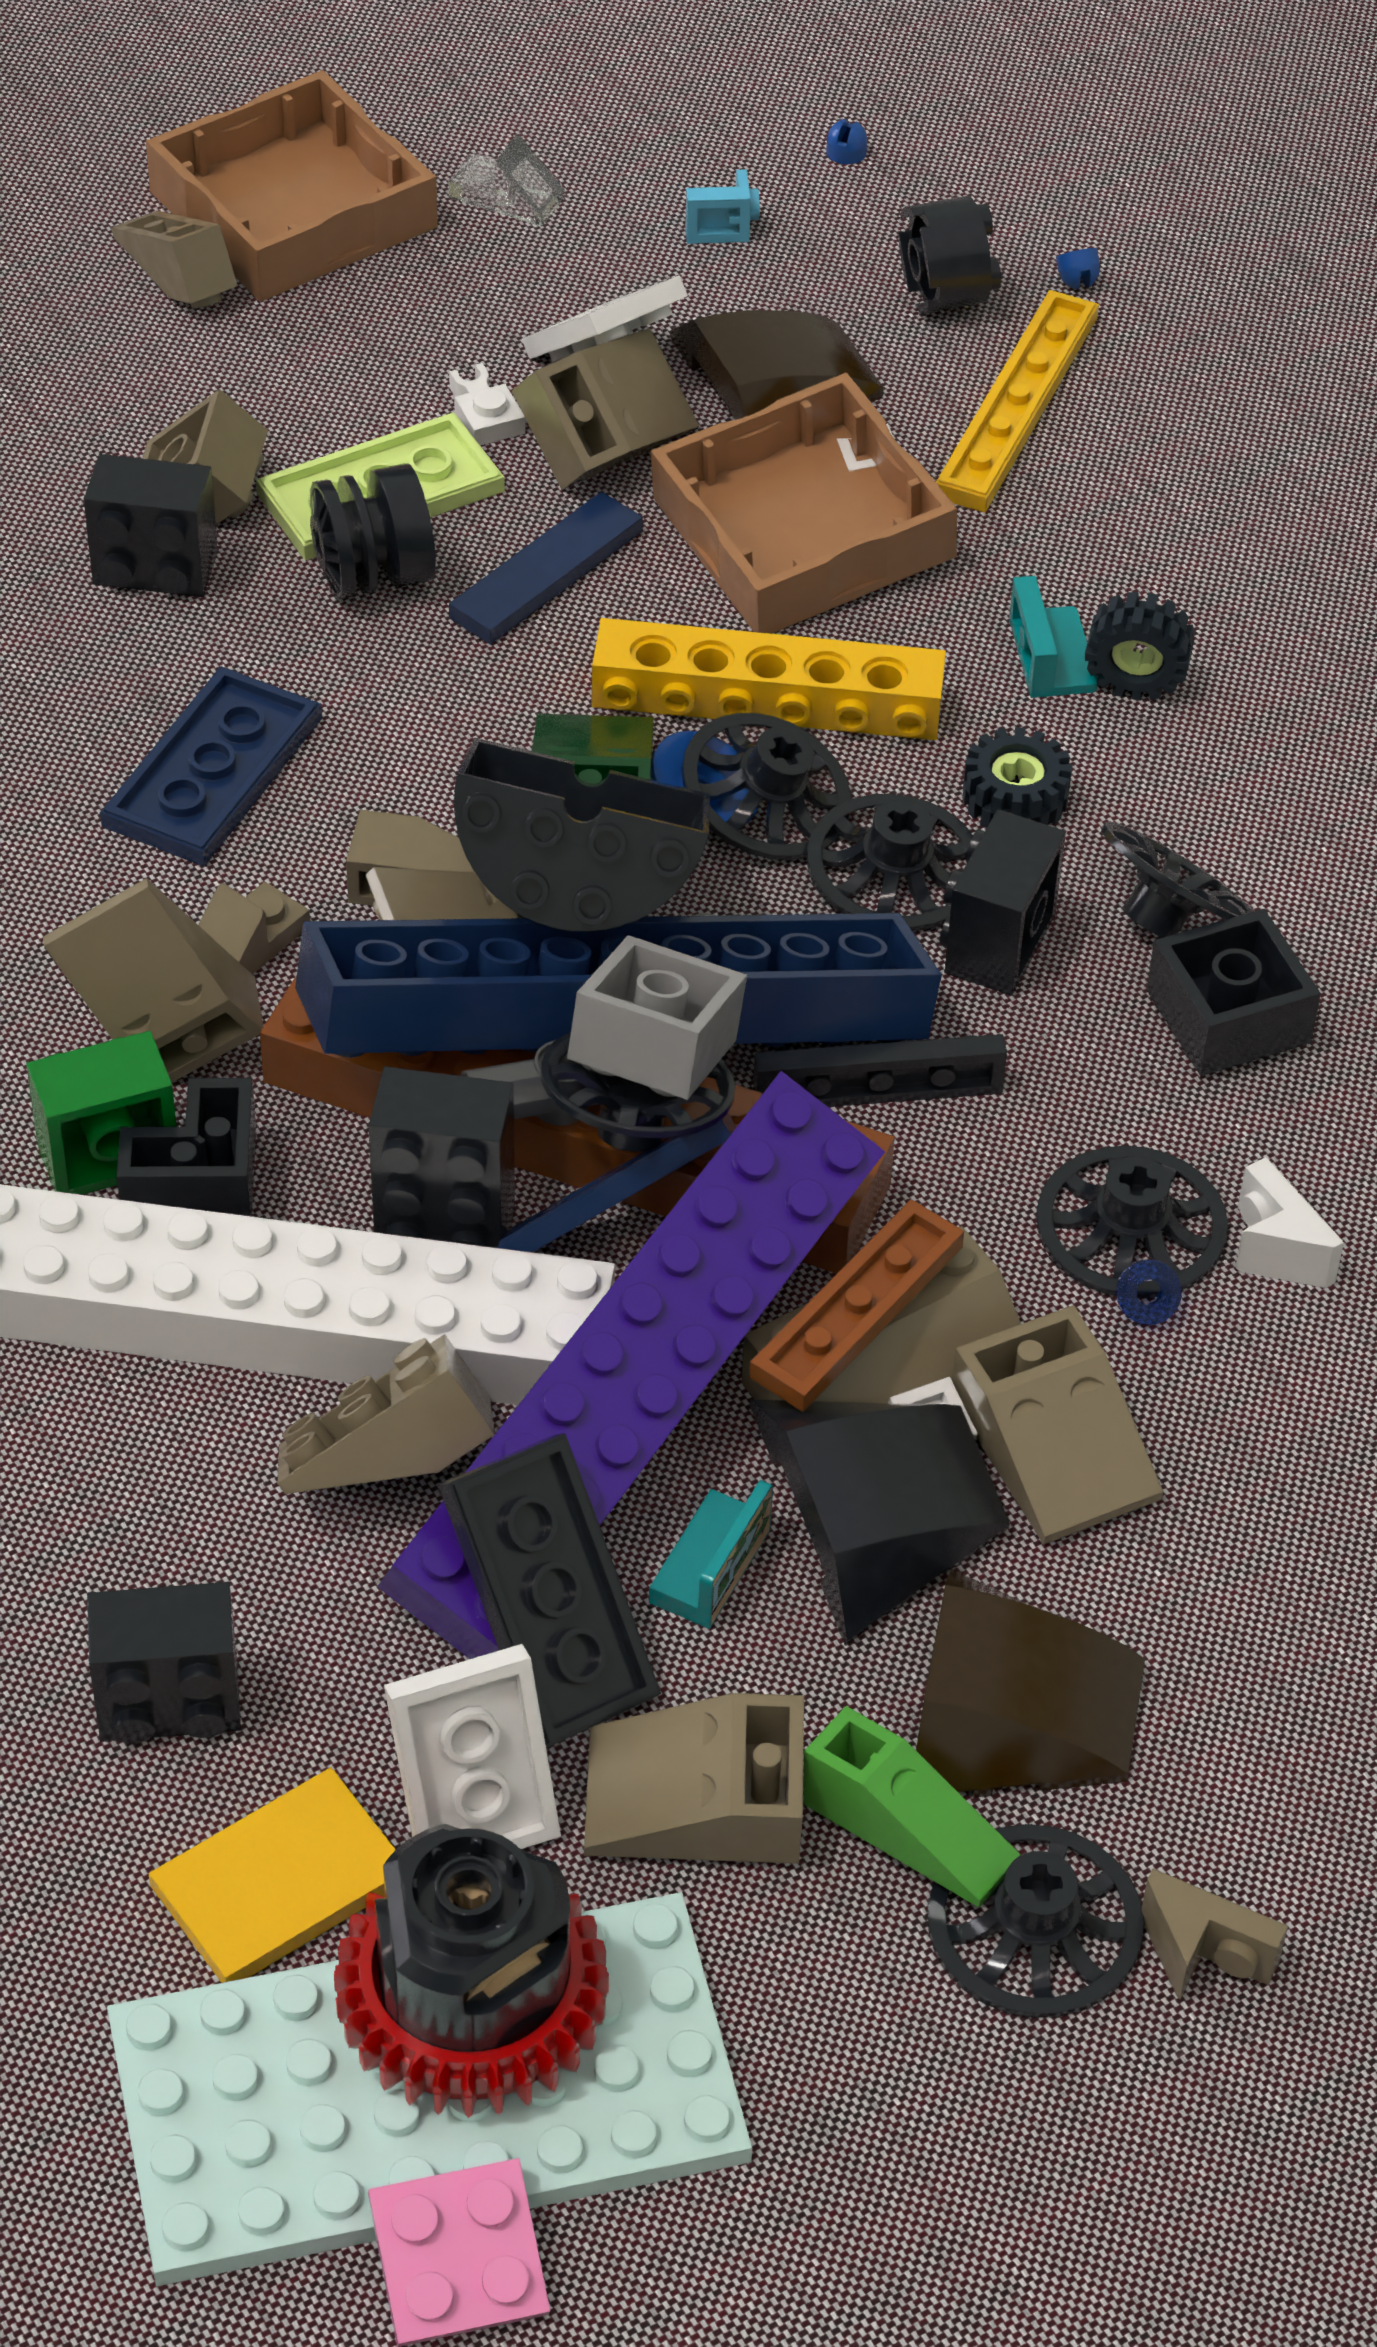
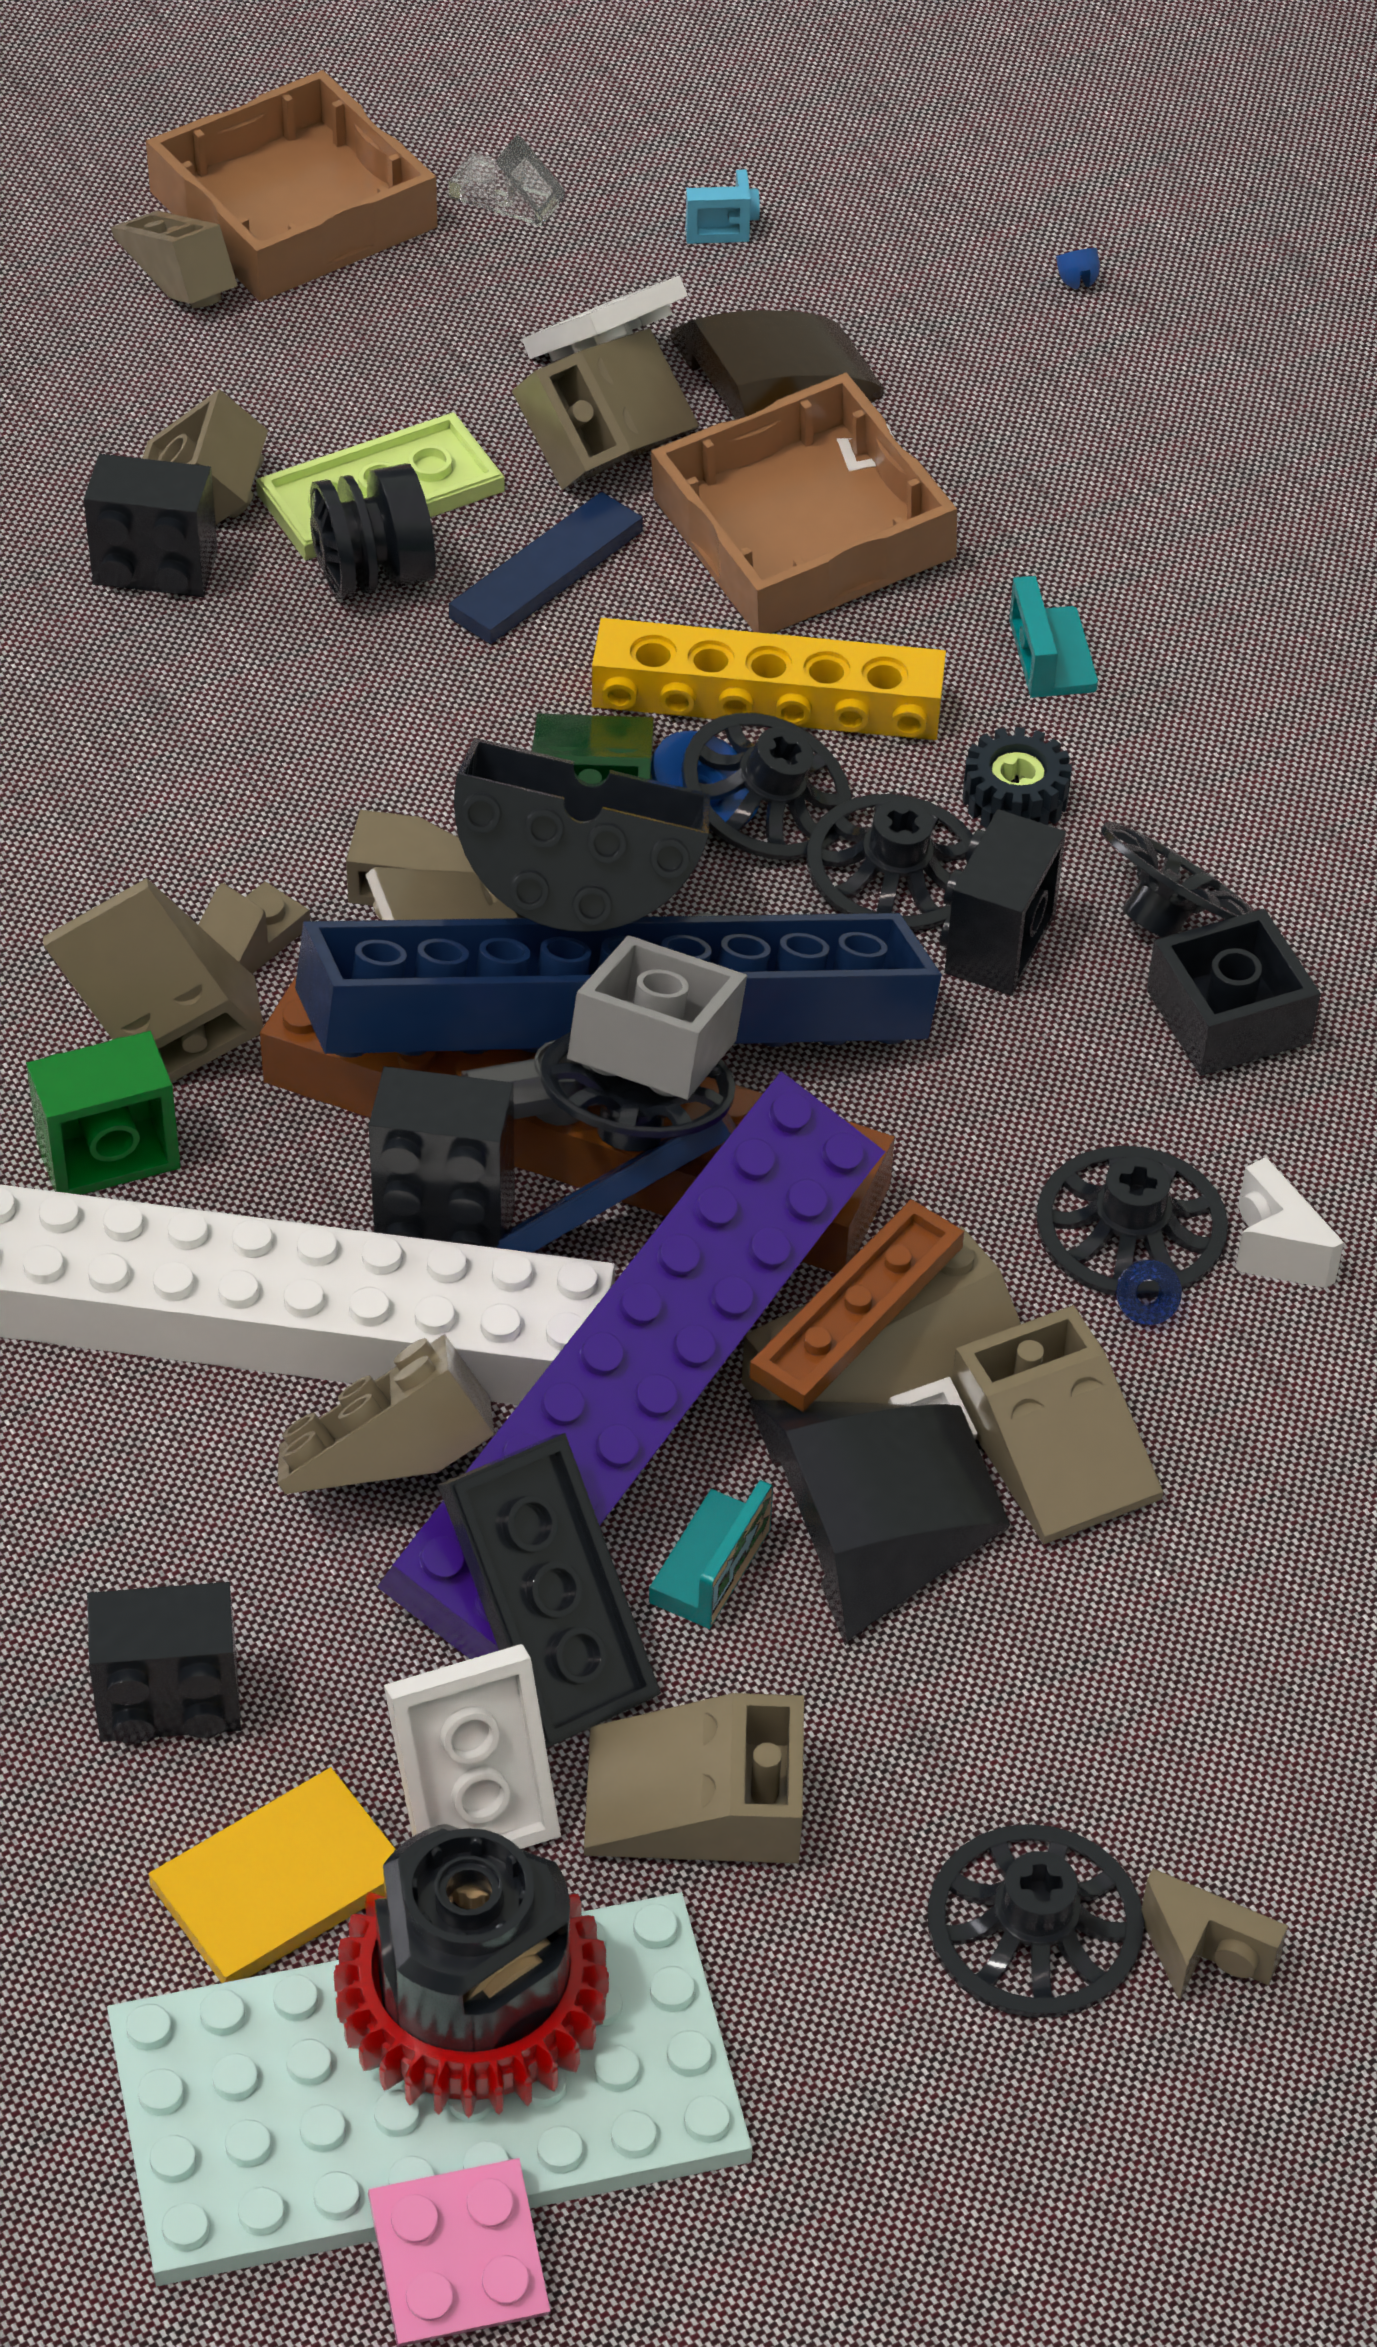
(200, 1164): black brick -> none
(211, 766): dark blue tile -> none
(485, 410): white plate -> none
(856, 146): blue hinge -> none
(890, 1070): black plate -> none
(903, 1806): bright green slope -> none
(948, 253): black brick -> none
(1017, 400): yellow tile -> none
(1025, 1696): dark brown wedge -> none
(1122, 626): black bush -> none

